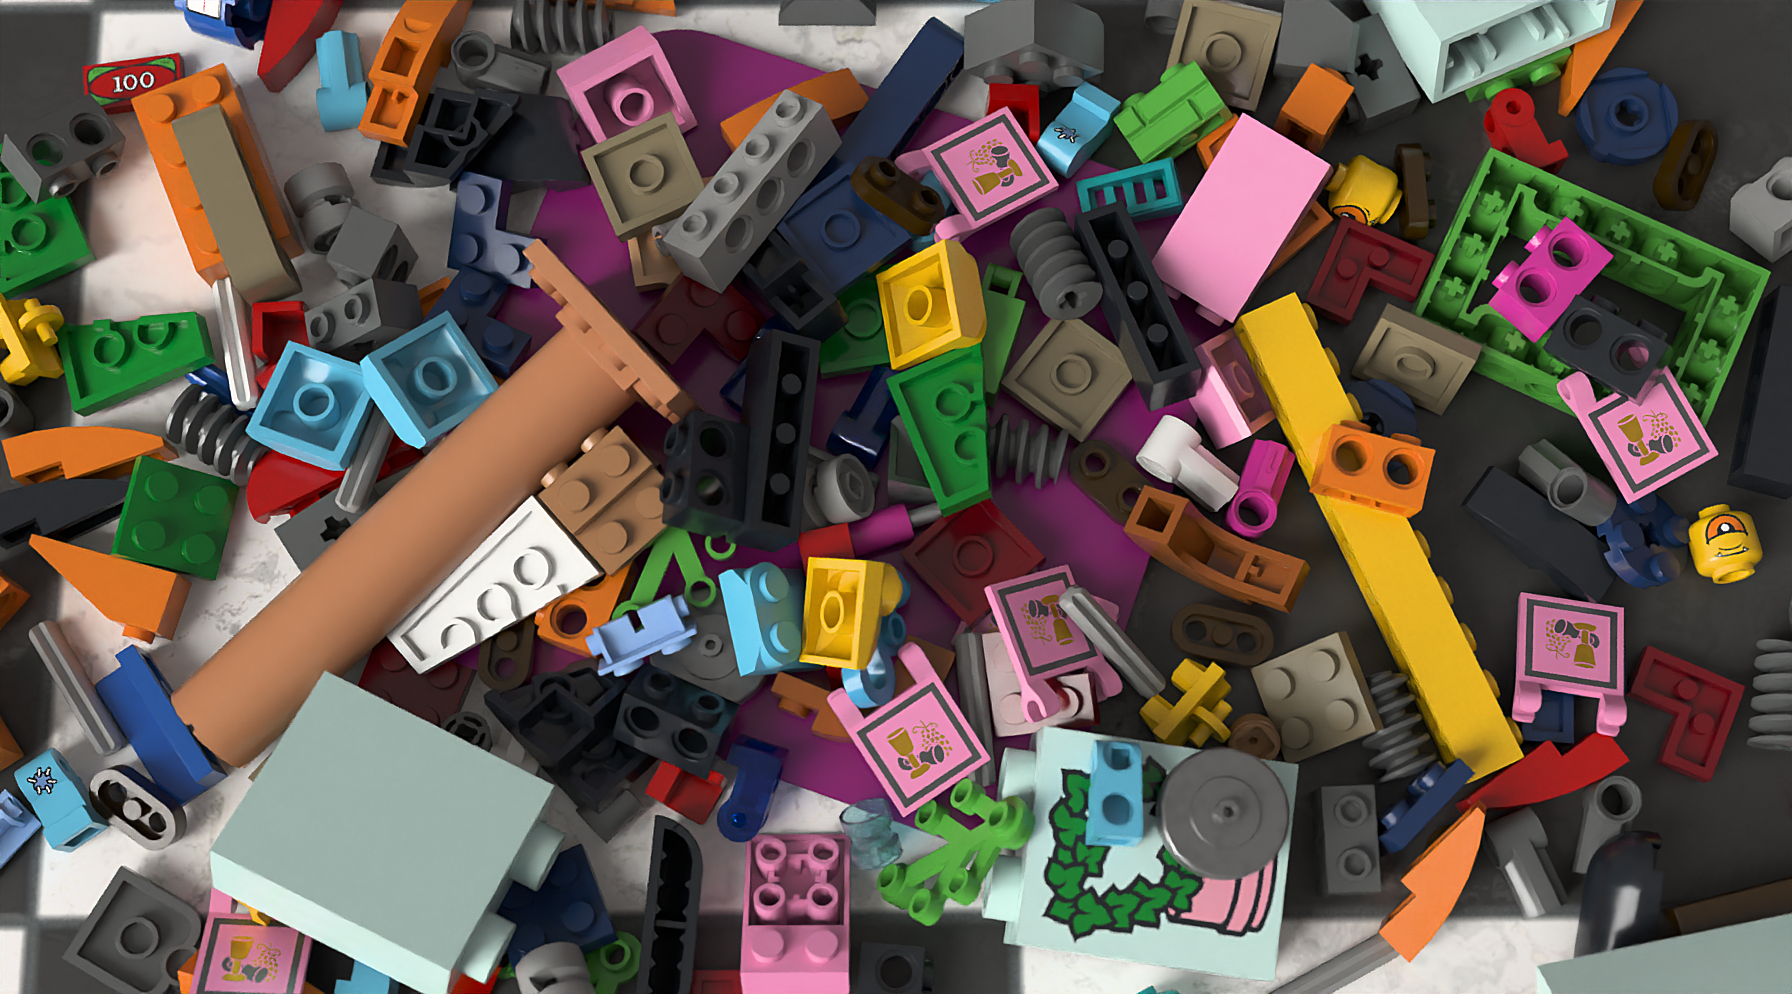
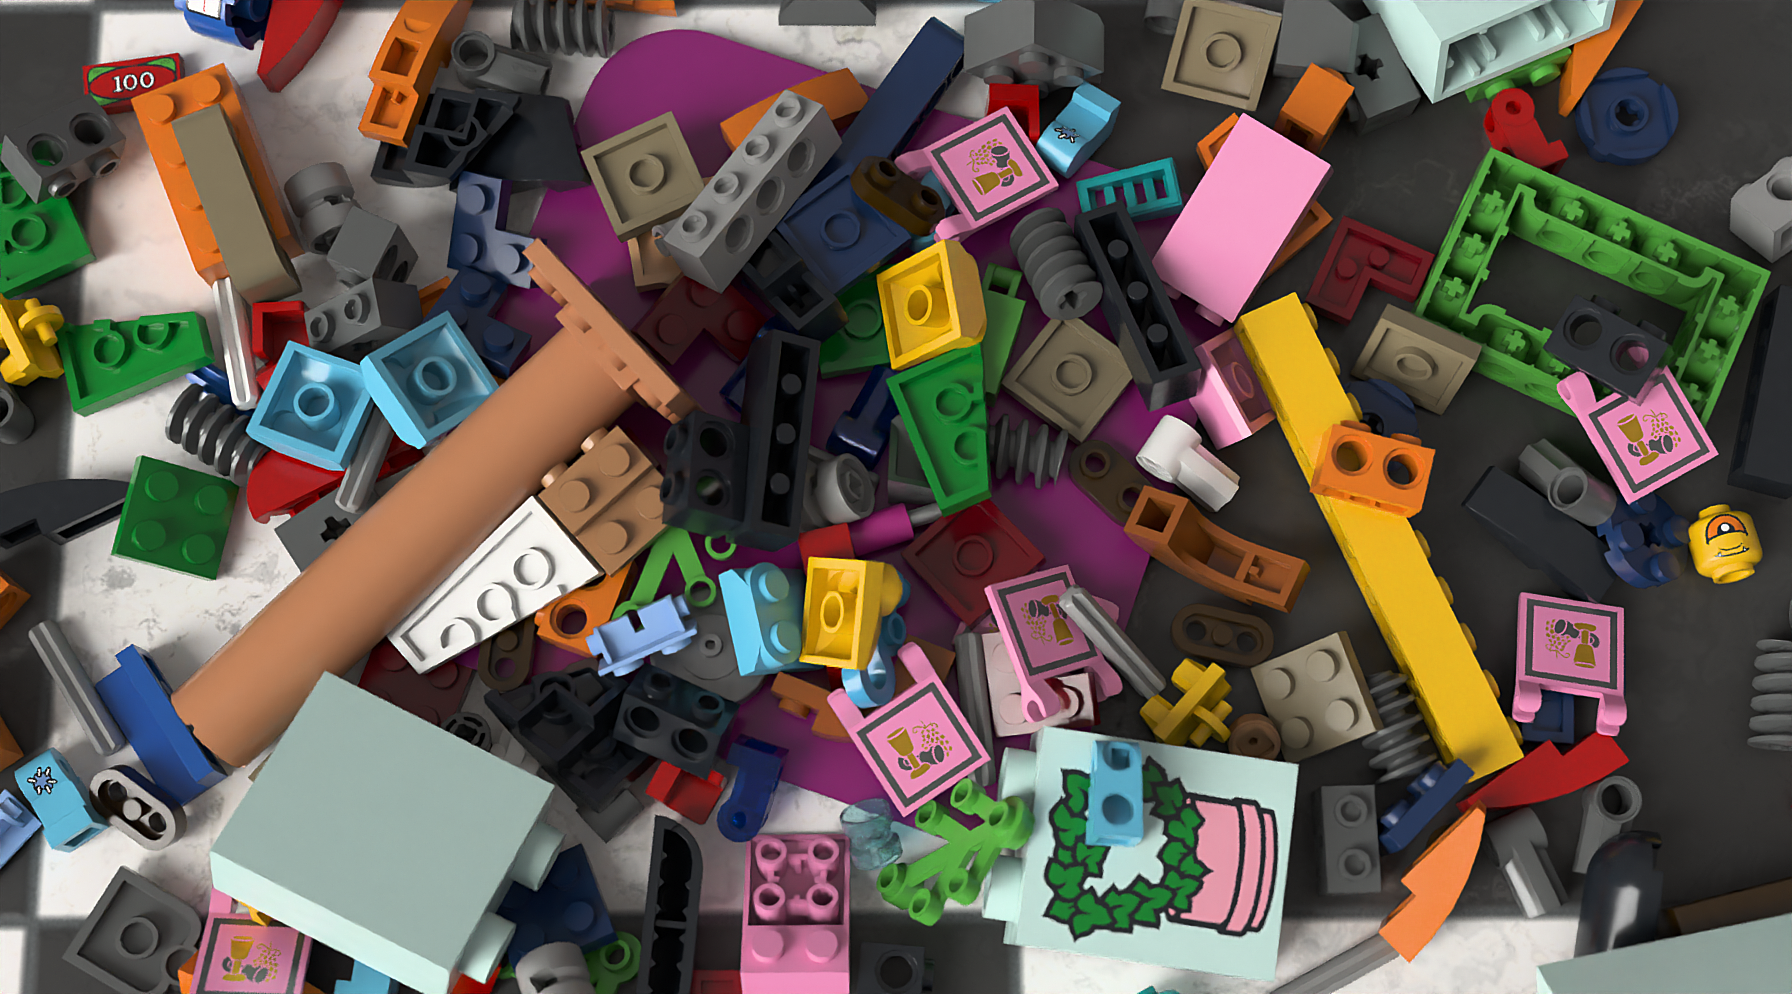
(81, 453): orange slope -> none
(126, 592): orange slope -> none
(343, 82): medium azure piece -> none
(624, 86): bright pink slope -> none
(1172, 114): bright green brick -> none
(1222, 813): flat silver wheel -> none
(1259, 489): dark pink piece -> none
(1363, 191): yellow head -> none
(1414, 209): dark brown plate -> none
(1551, 281): dark pink brick -> none
(1686, 165): dark brown plate -> none
(1700, 706): dark red plate -> none

